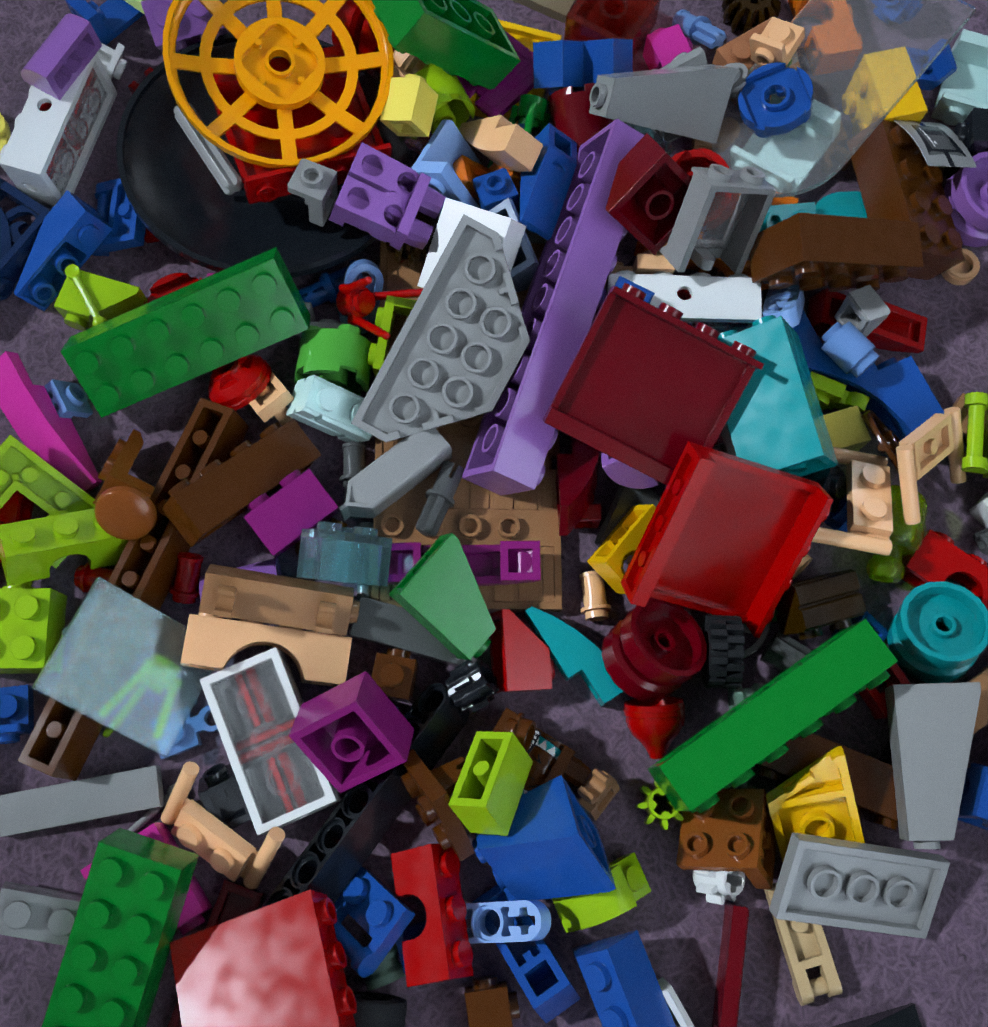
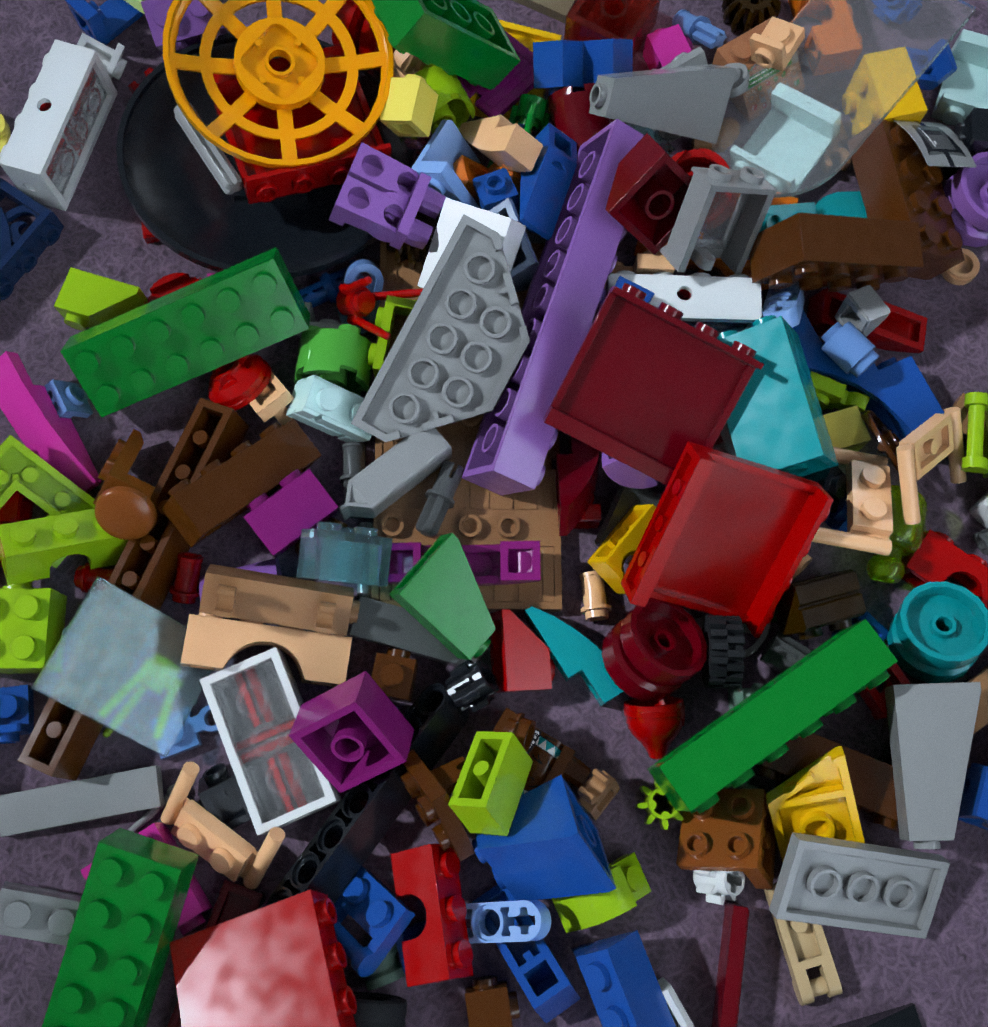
(62, 56): medium lavender brick -> none
(65, 238): blue slope -> none
(74, 273): lime hinge -> none
(118, 213): blue plate -> none
(317, 186): light grey bracket -> none
(778, 118): blue plate -> none

